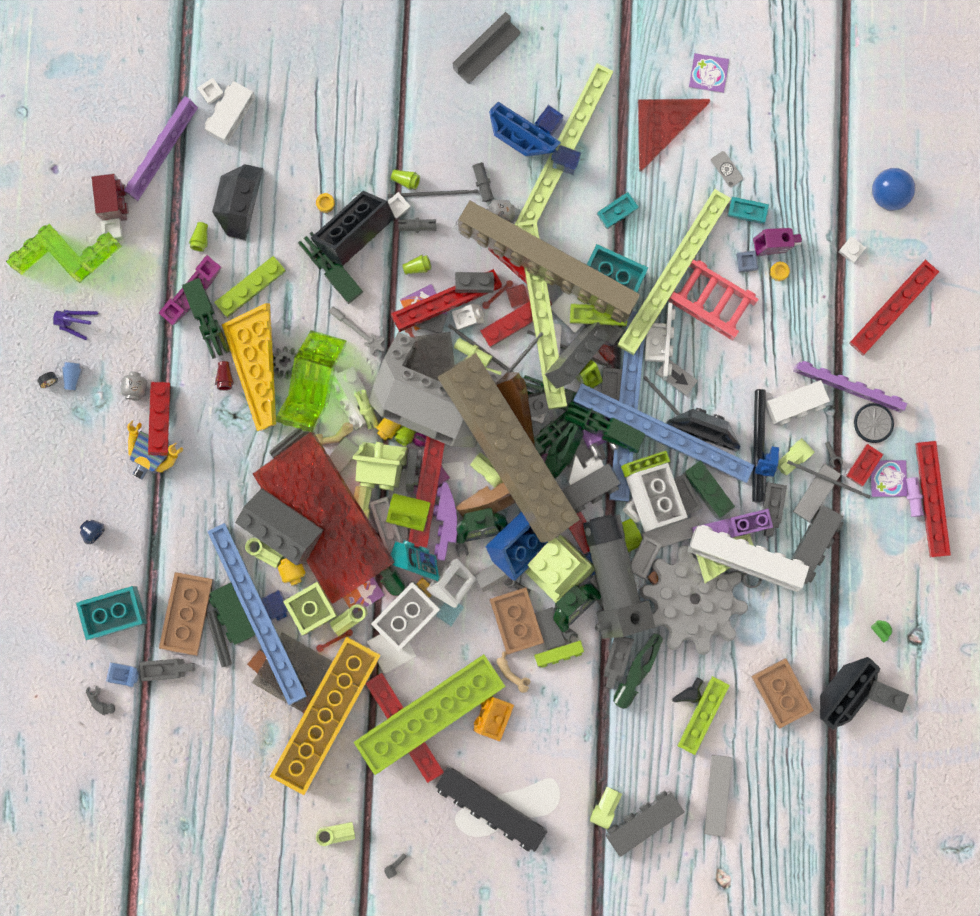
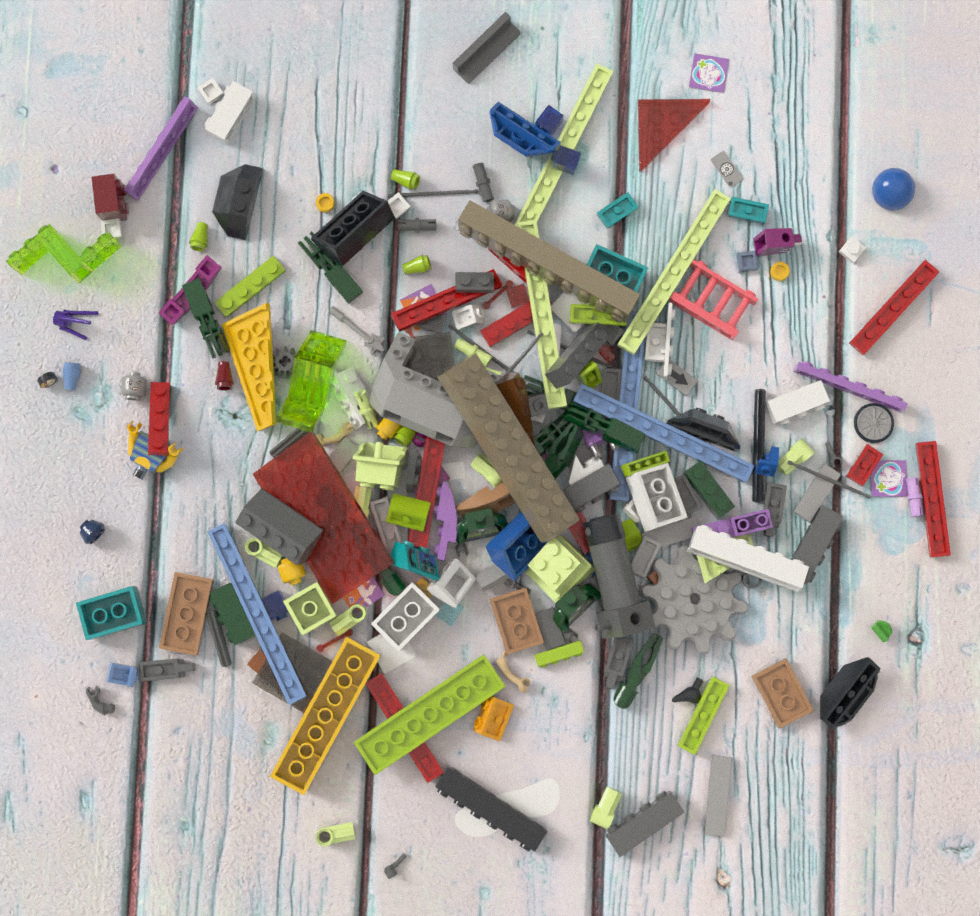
(888, 696): dark grey plate -> none

